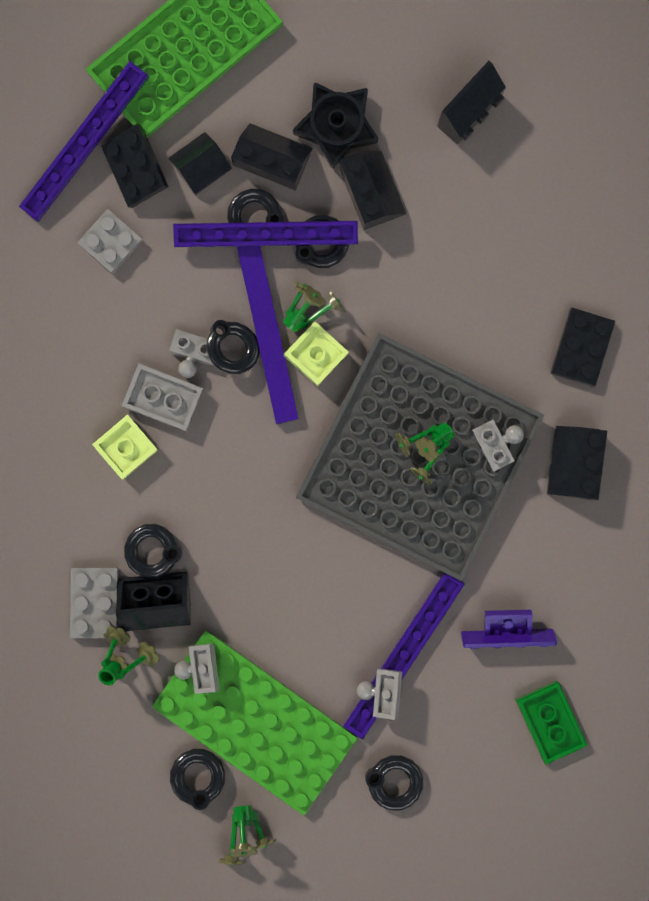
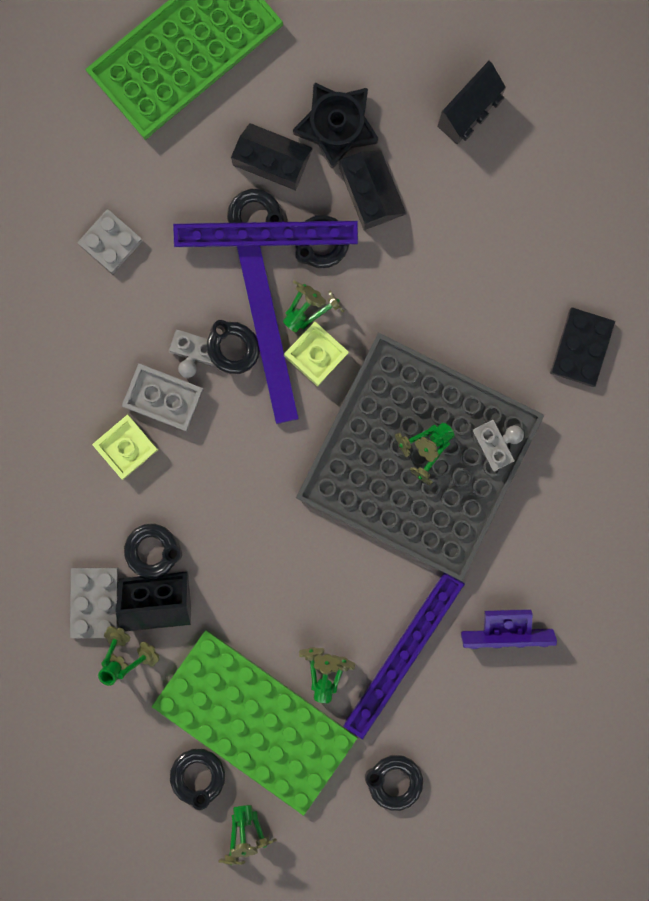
(84, 141): dark purple tile -> none
(134, 165): black plate -> none
(200, 163): black slope -> none
(202, 668): light grey plate -> none
(326, 664): none -> plant
(386, 693): light grey plate -> none
(551, 722): green tile -> none
(577, 462): black slope -> none

